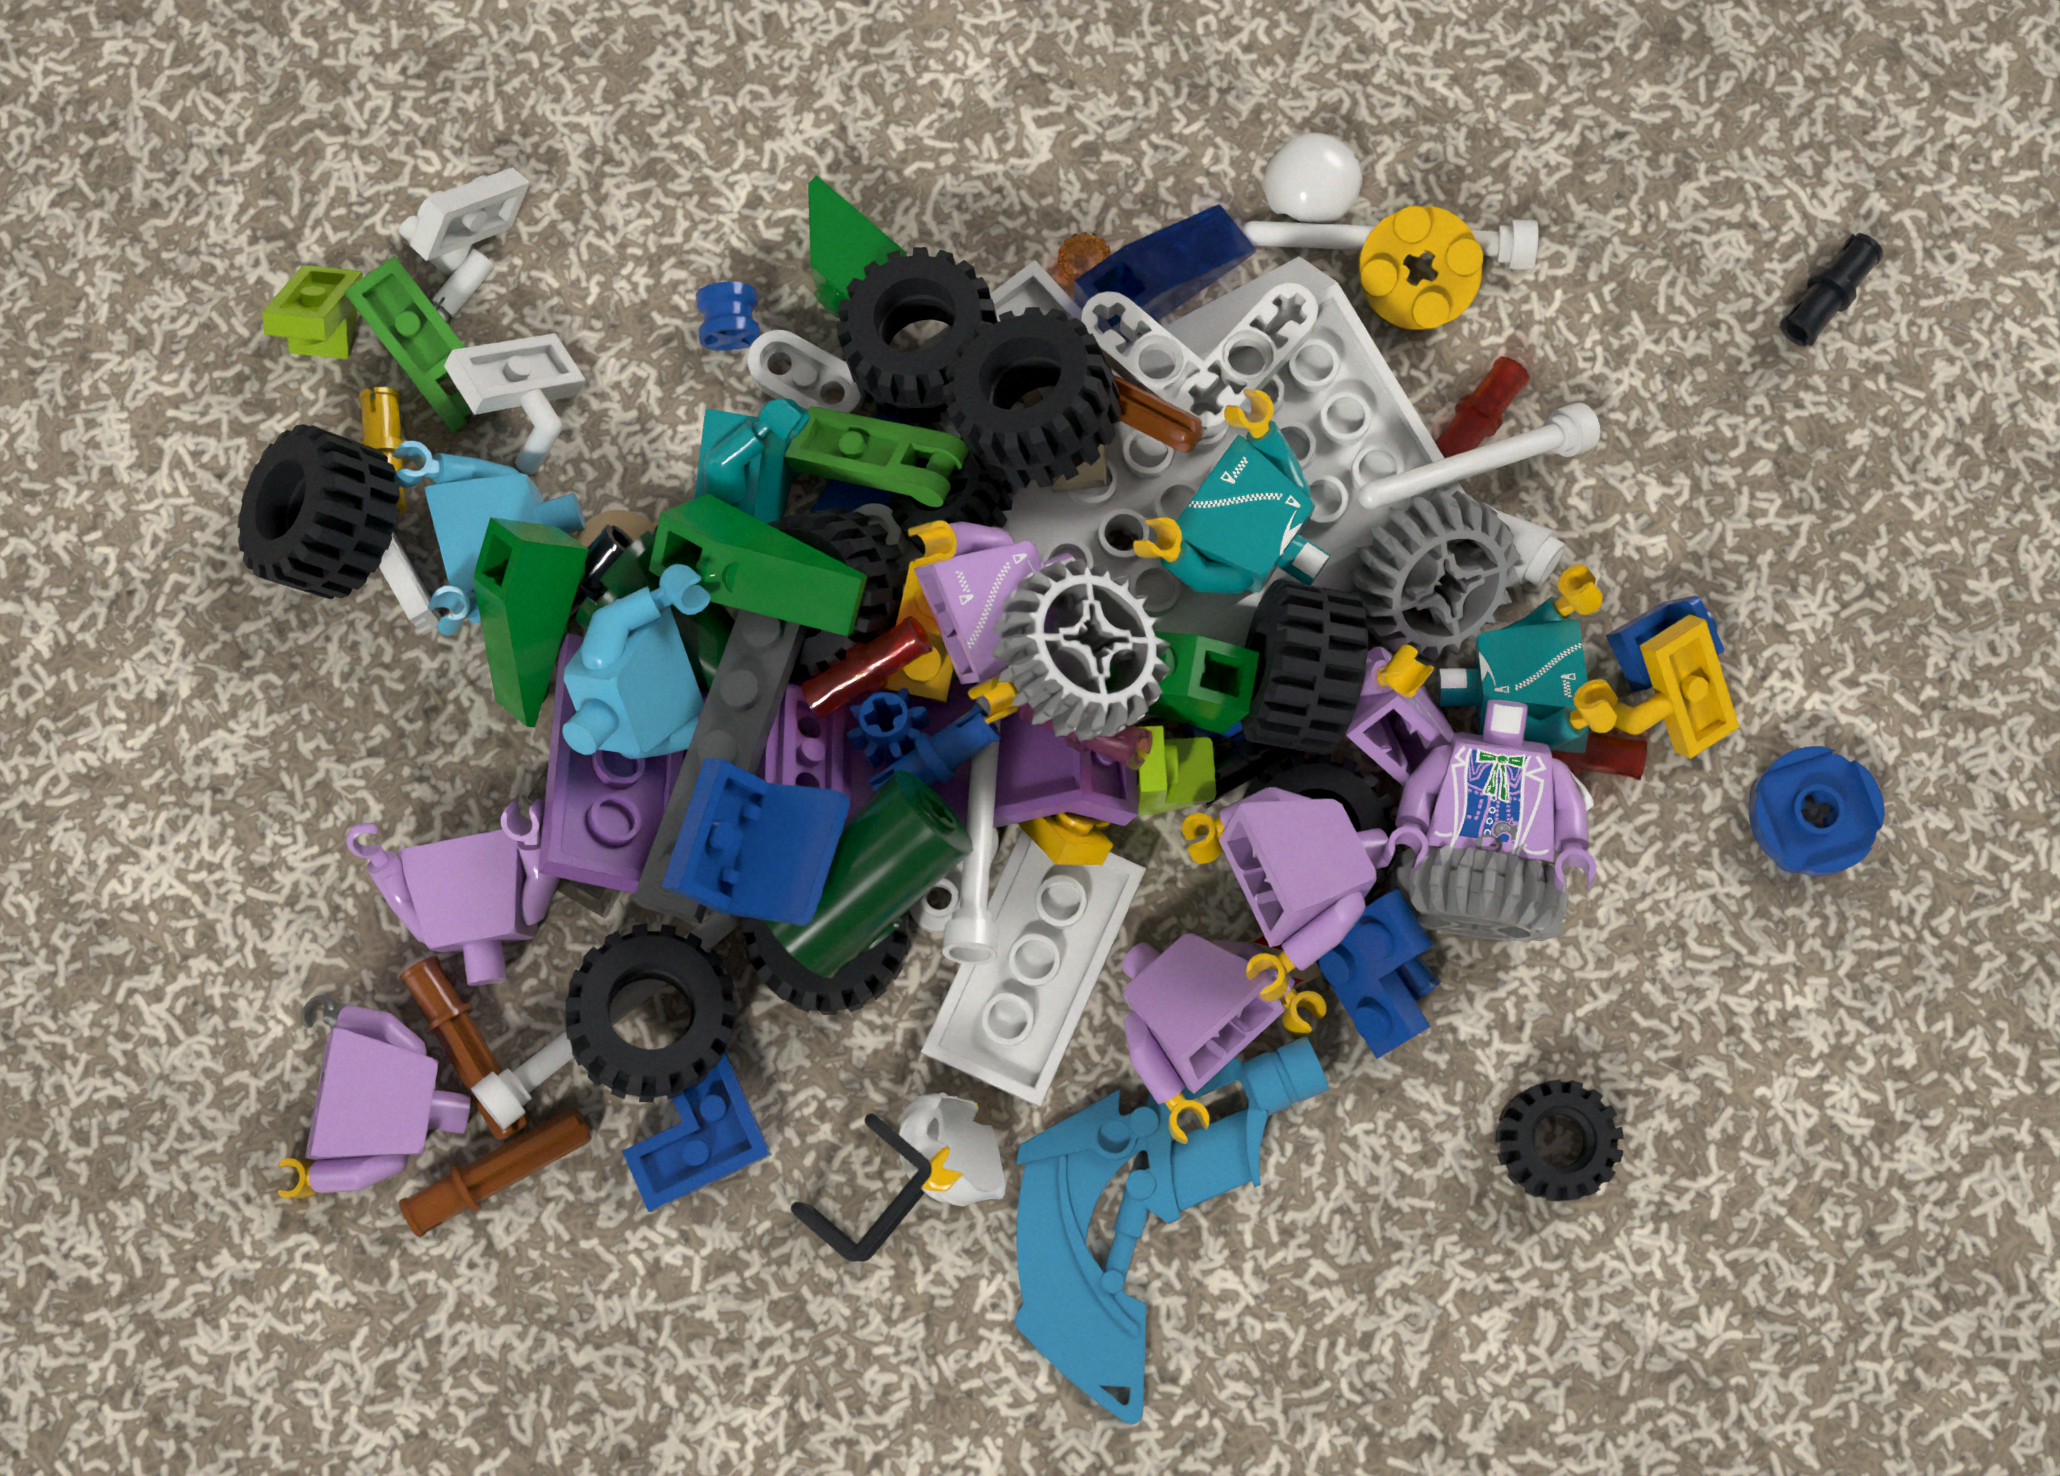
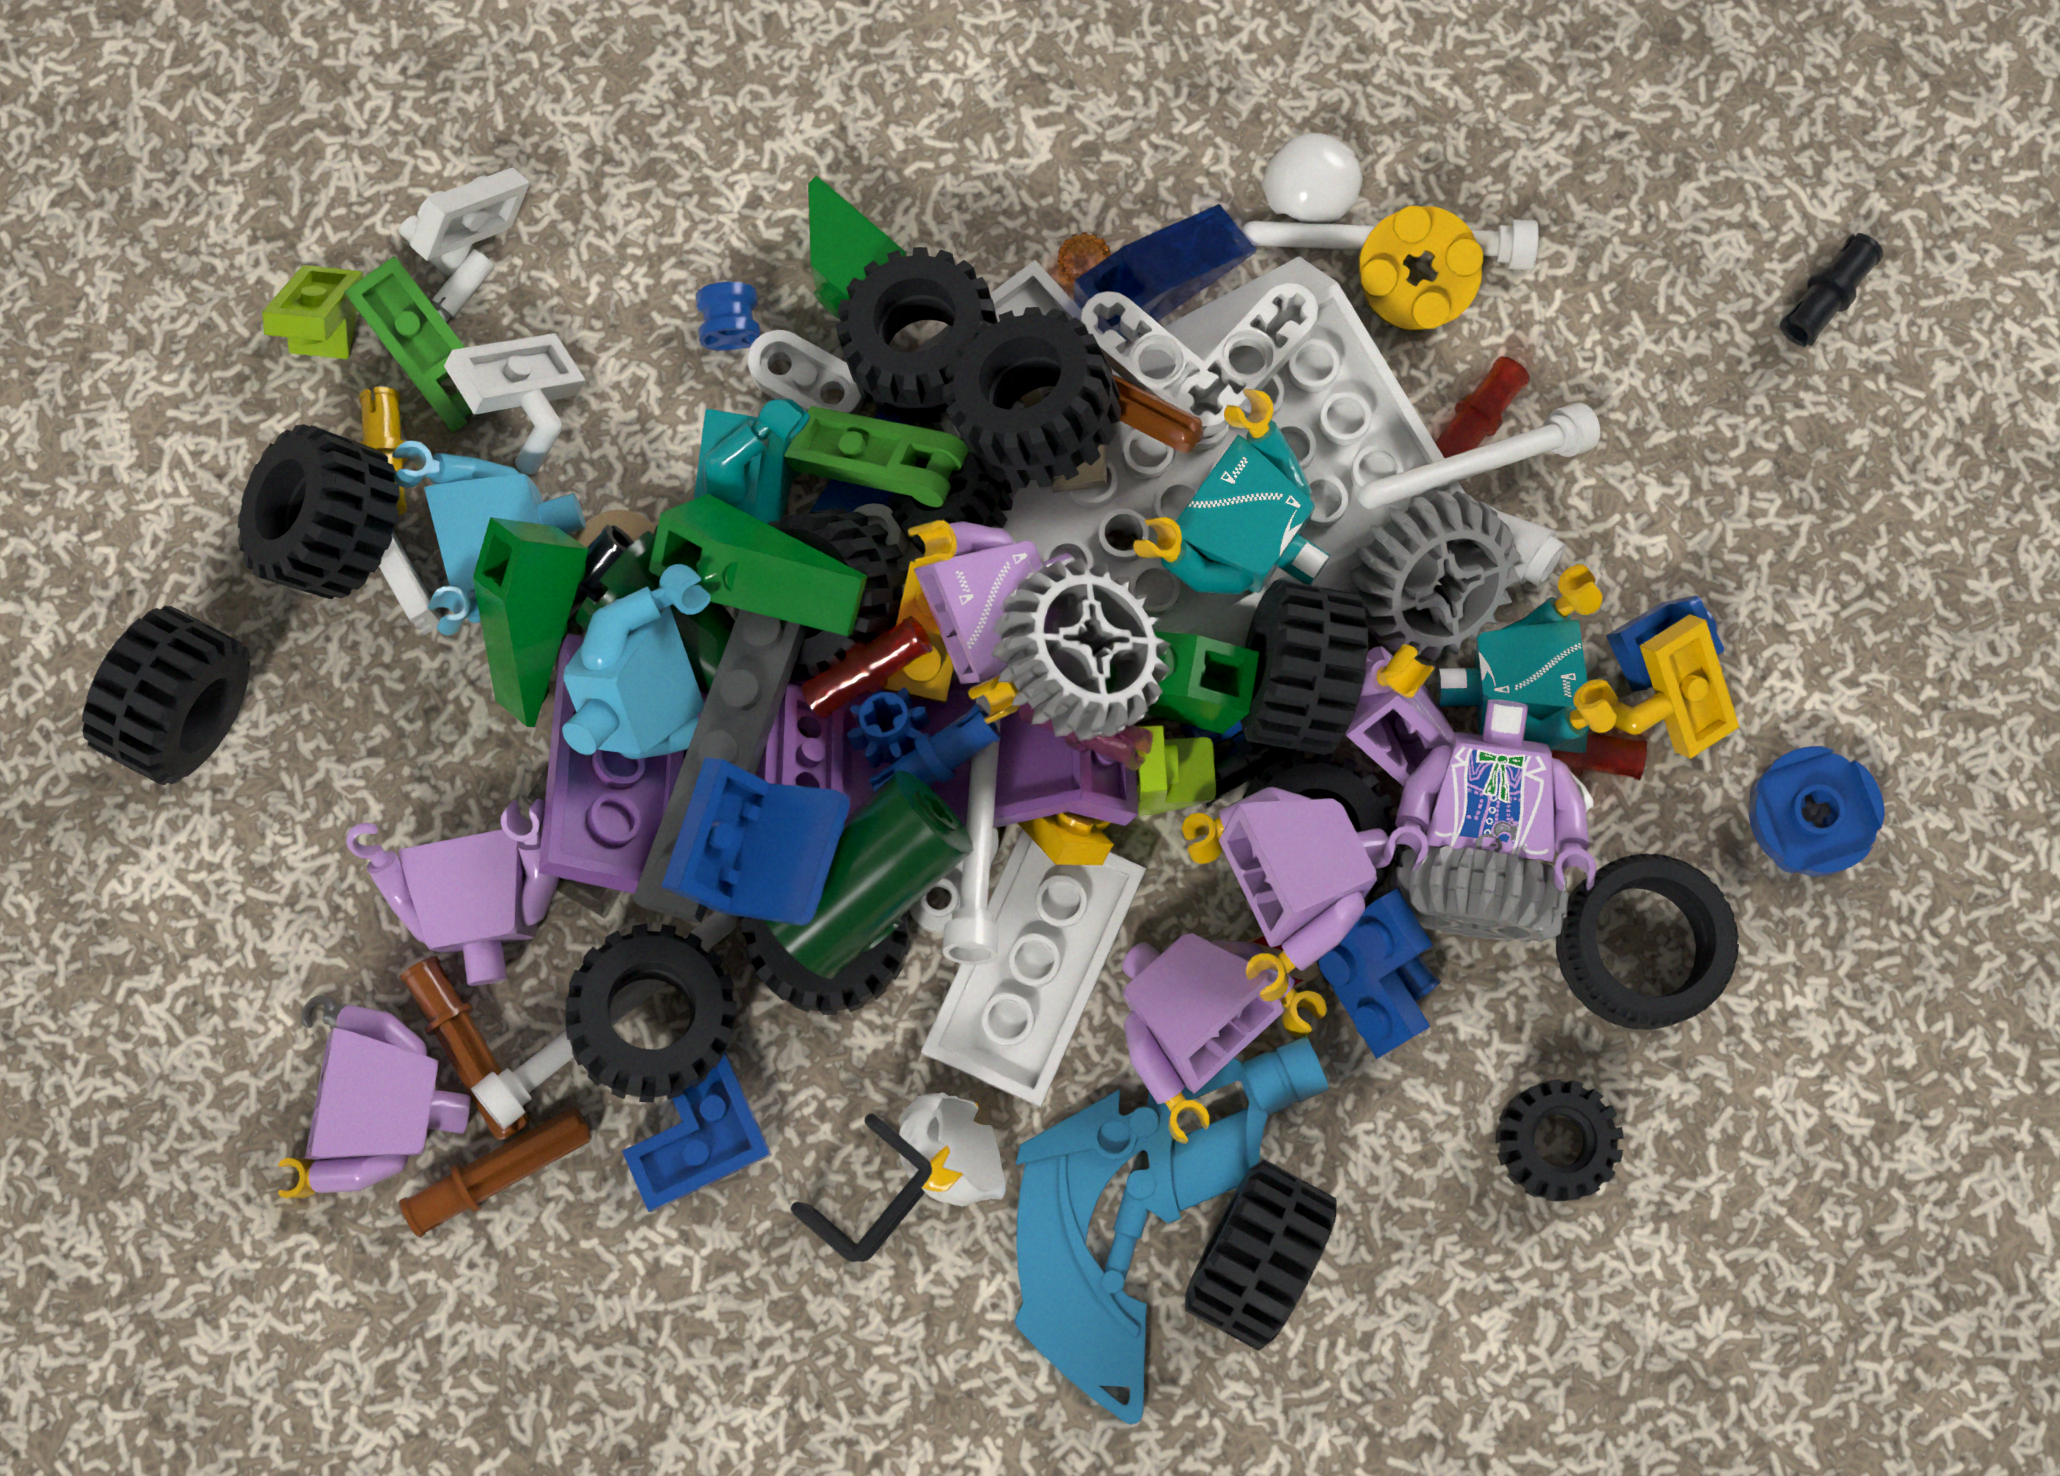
(166, 695): none -> black tyre
(1261, 1255): none -> black tyre
(1703, 907): none -> black tyre

